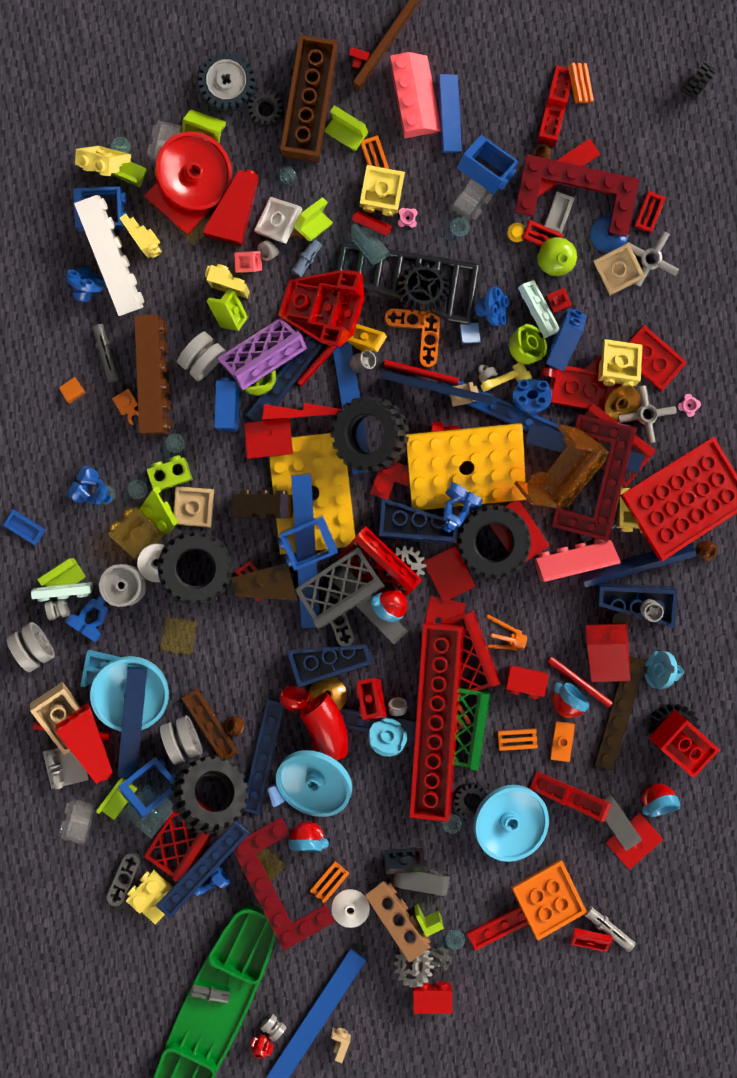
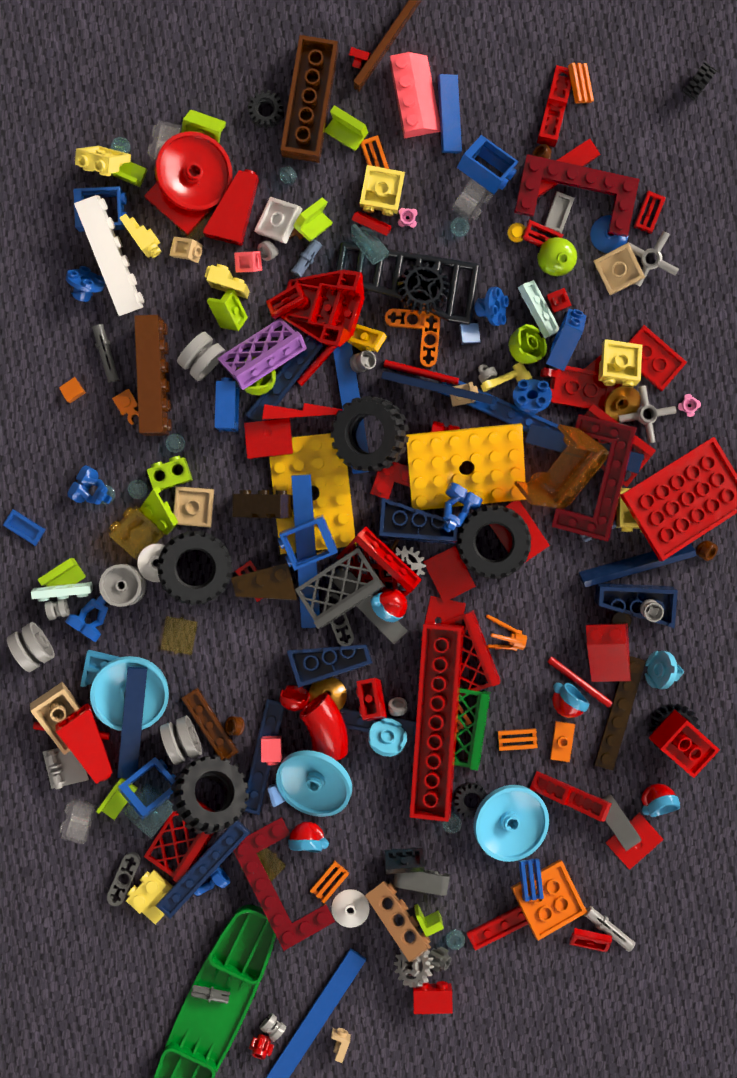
(186, 249): none -> tan bracket
(228, 96): wheel -> none
(271, 749): none -> coral brick
(286, 303): none -> red tile
(526, 681): red brick -> none
(533, 896): none -> blue tile
(576, 560): coral slope -> none

